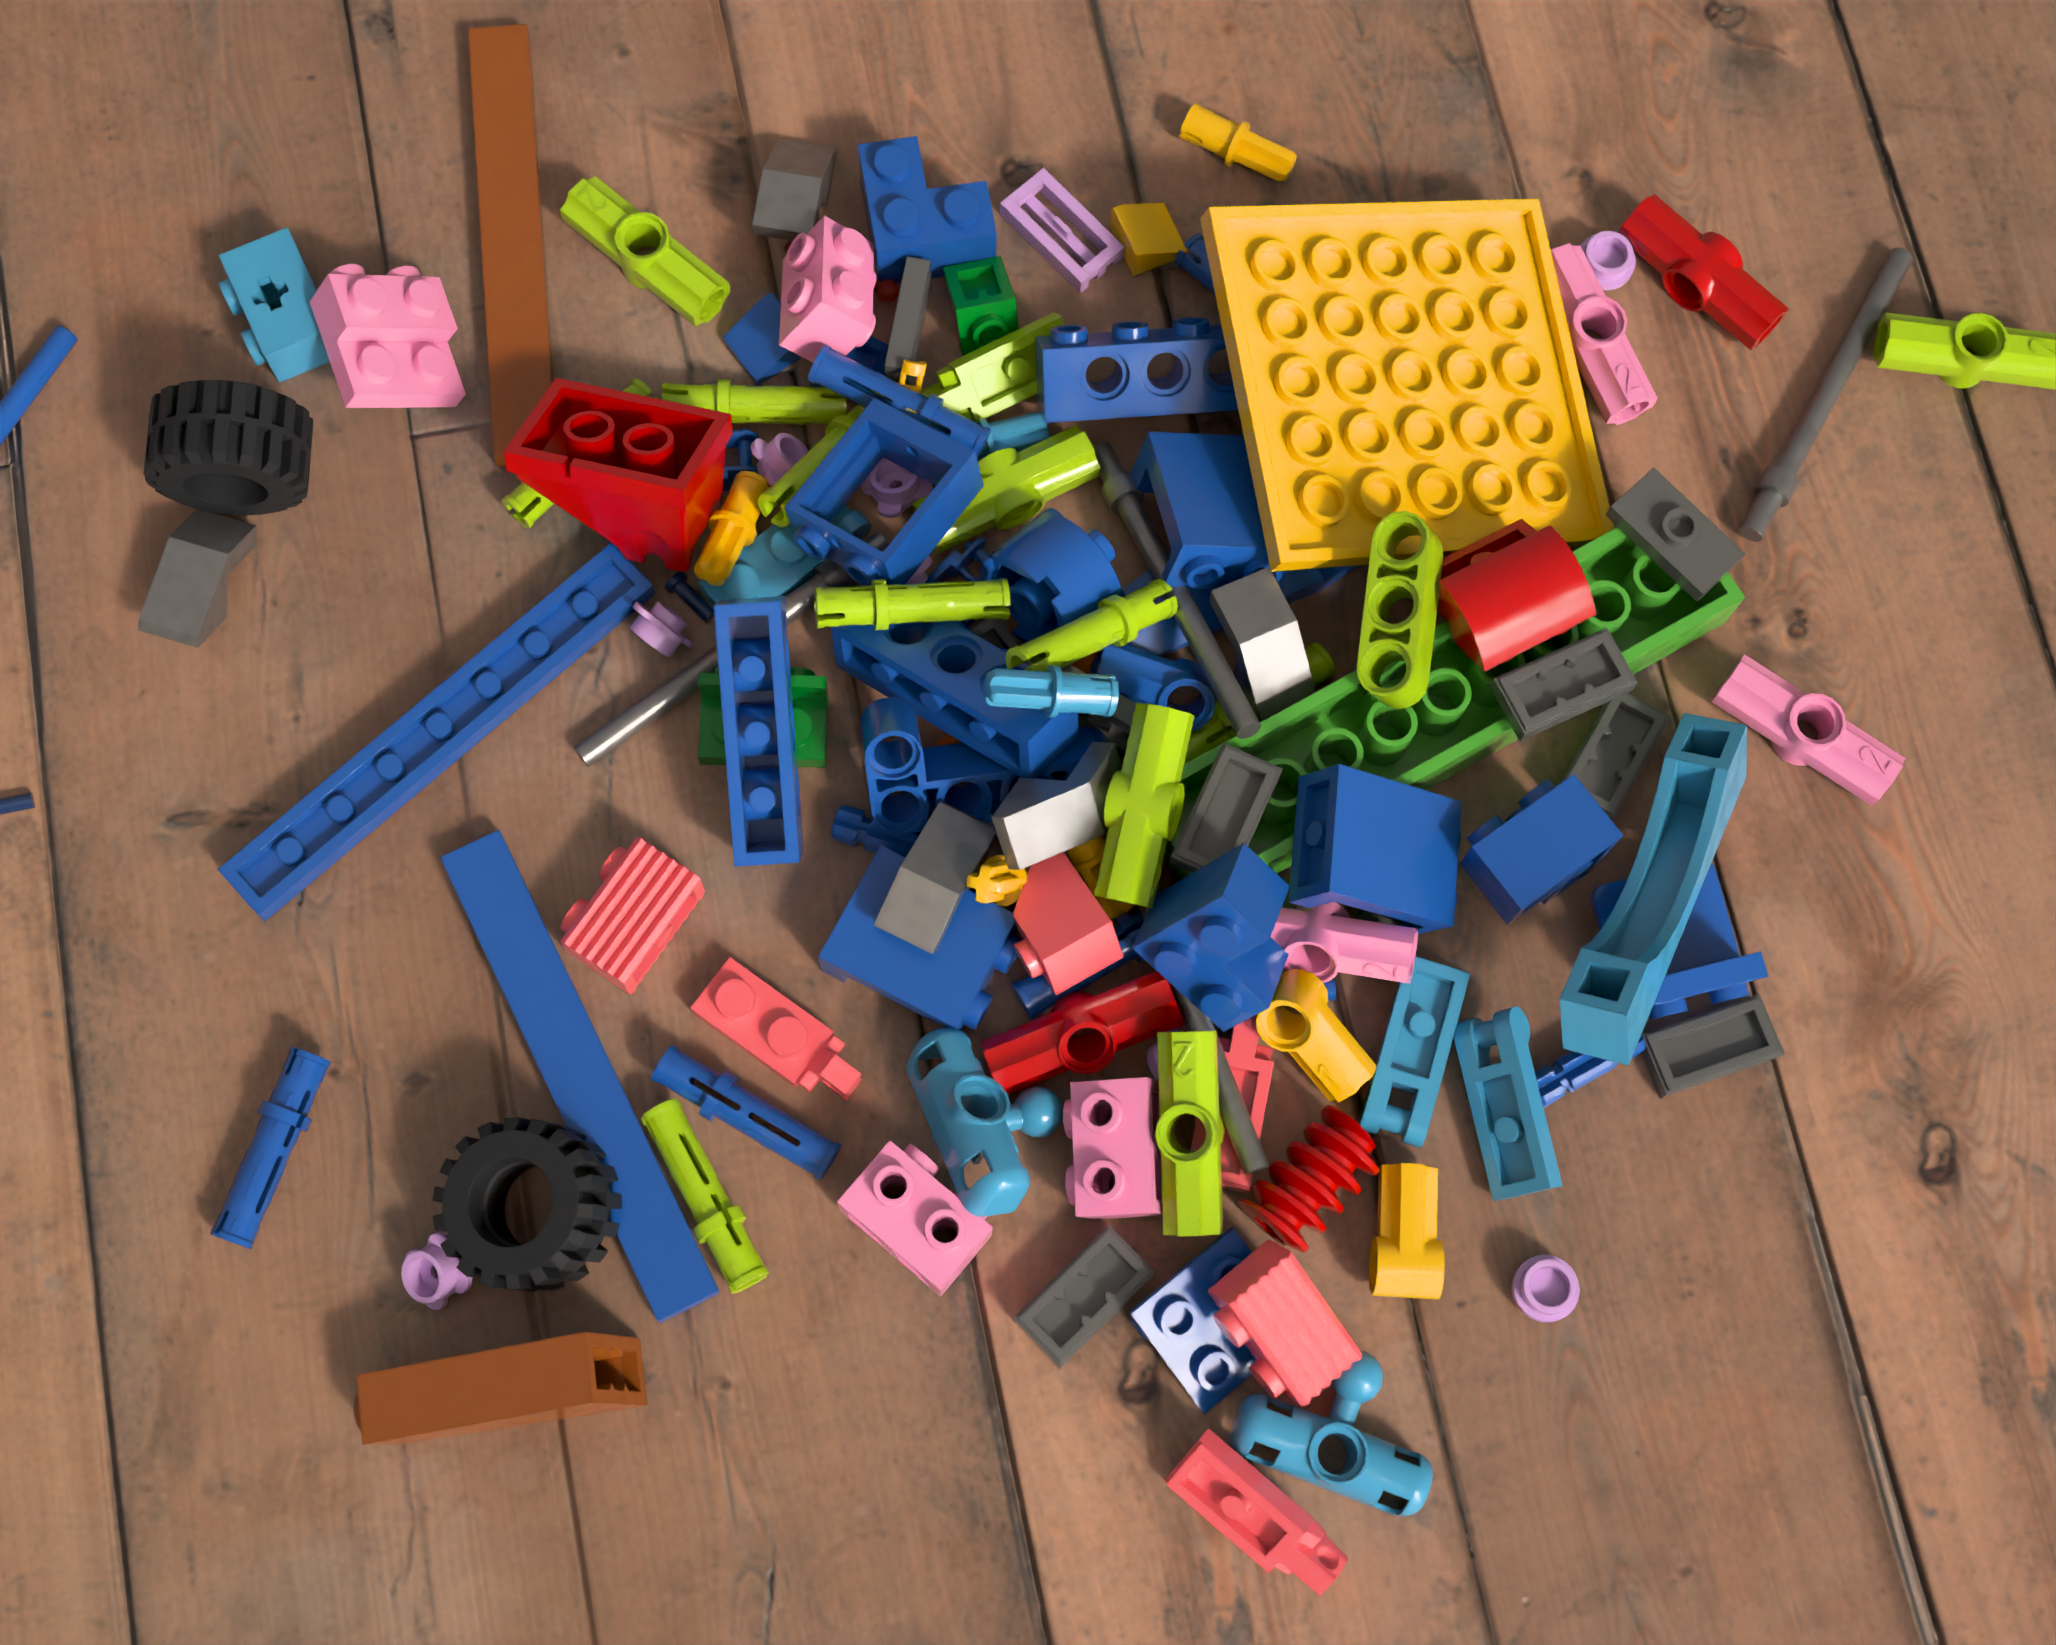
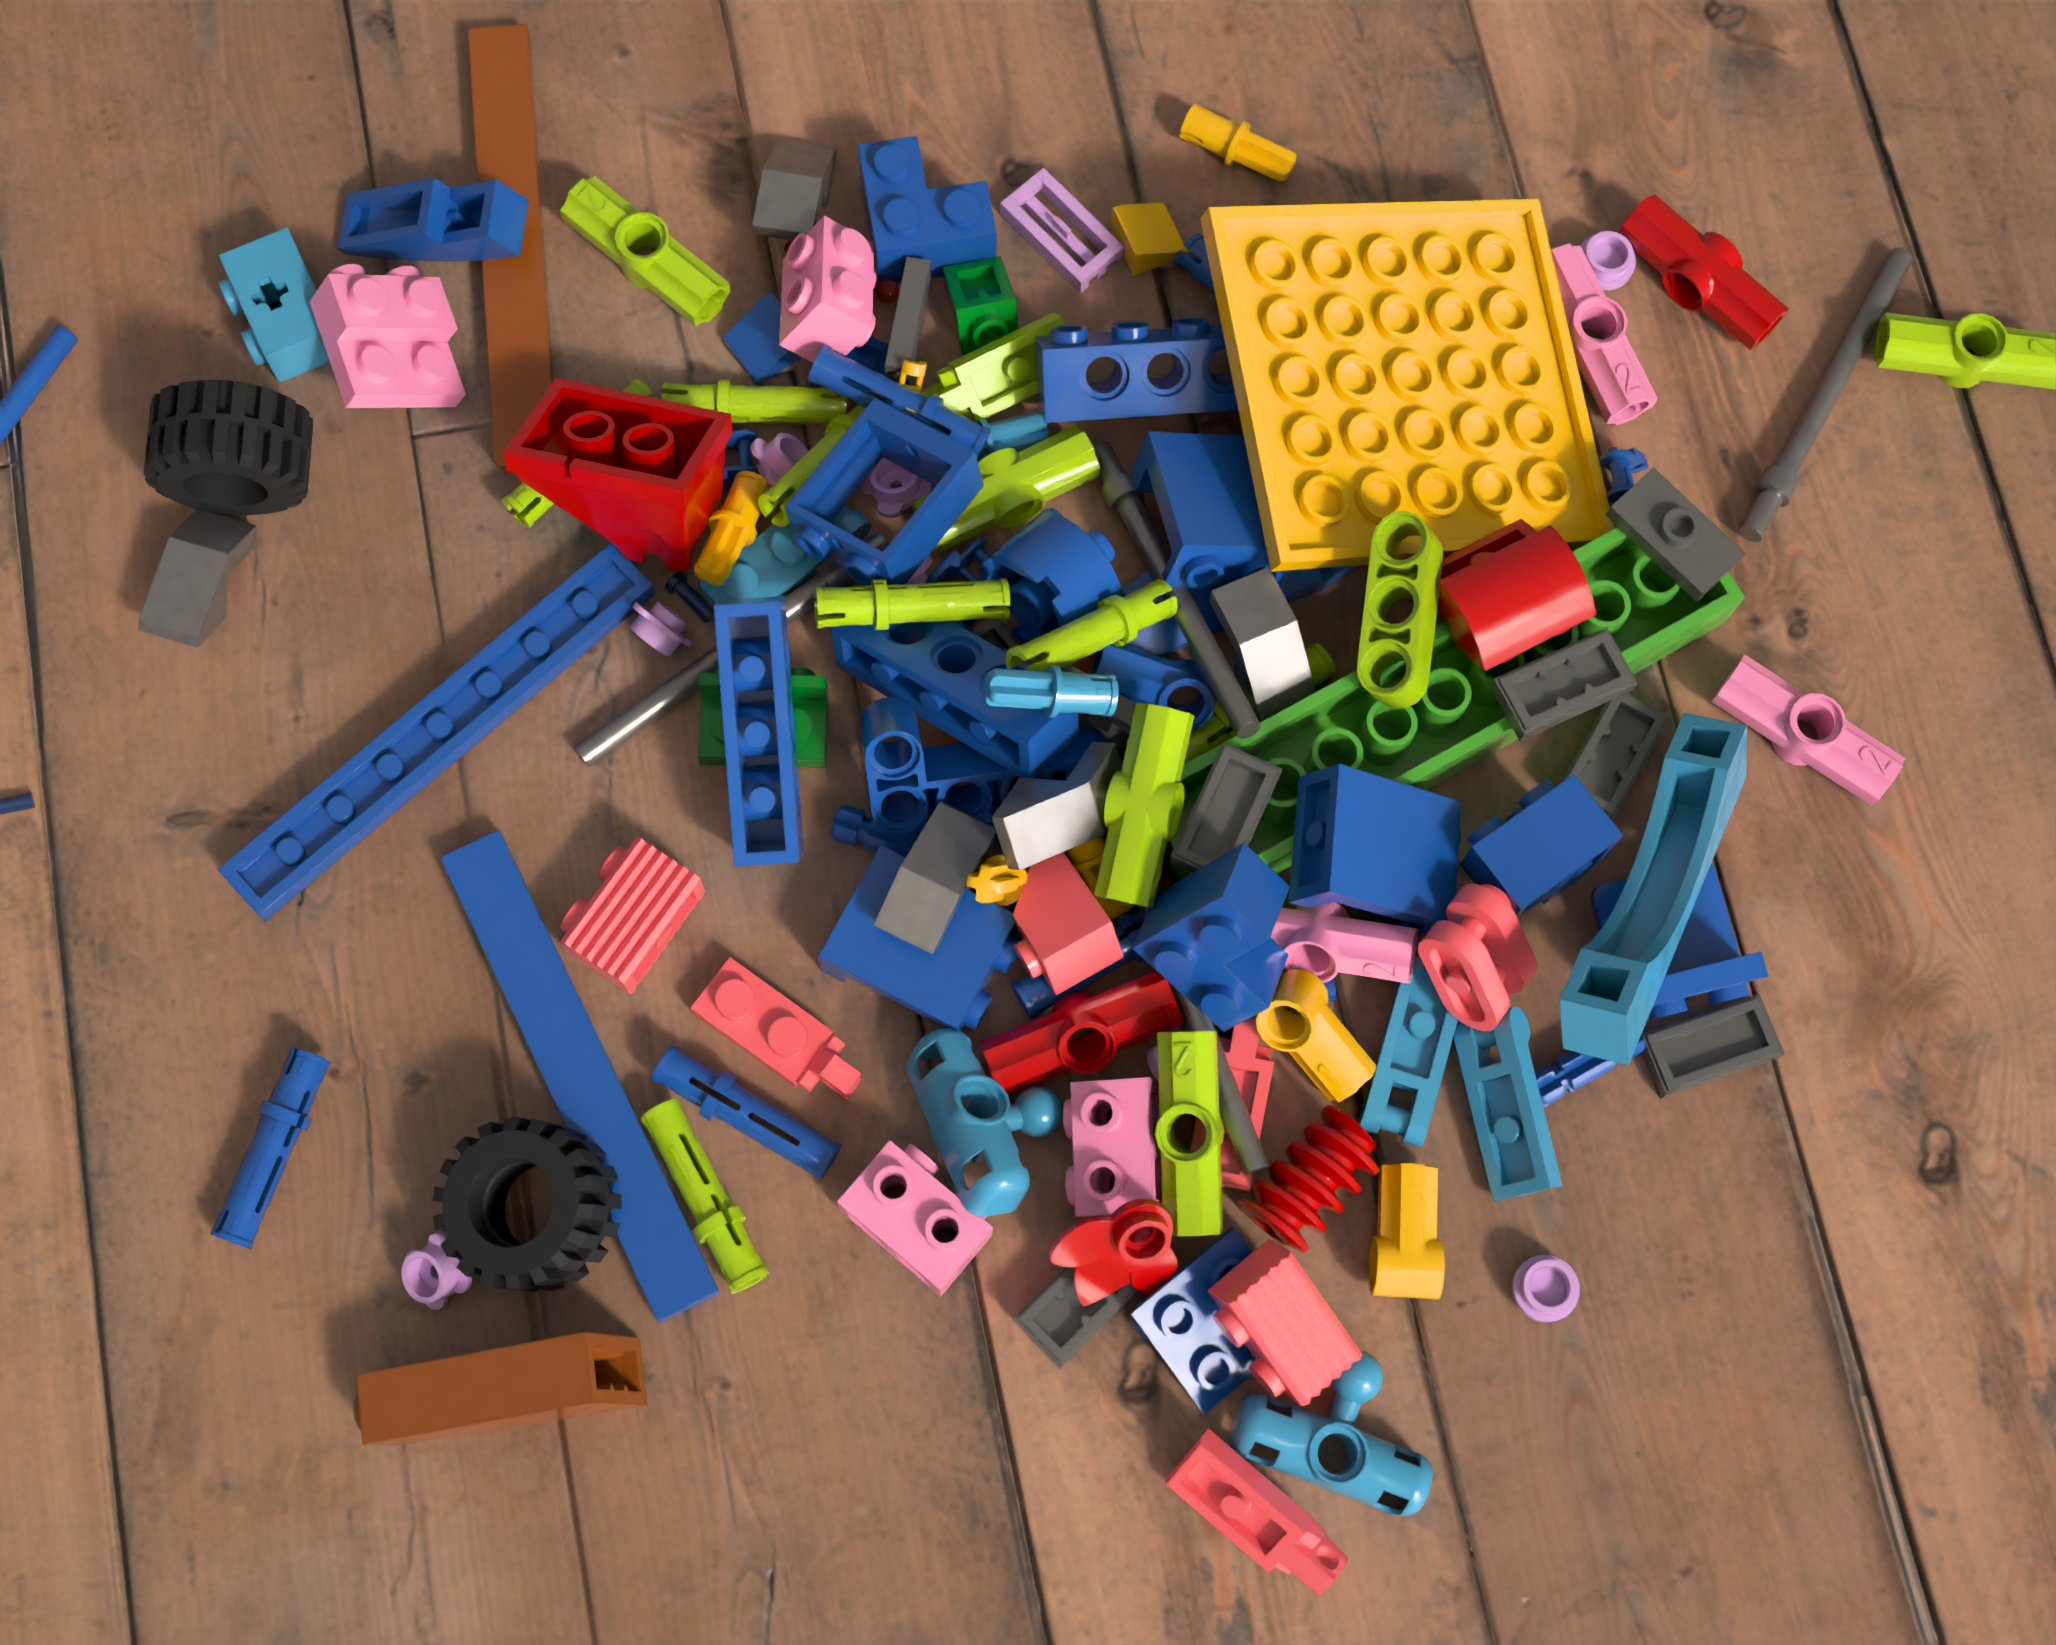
(434, 222): none -> blue slope
(1118, 1250): none -> plate
(1478, 956): none -> coral brick
(1622, 466): none -> blue piece

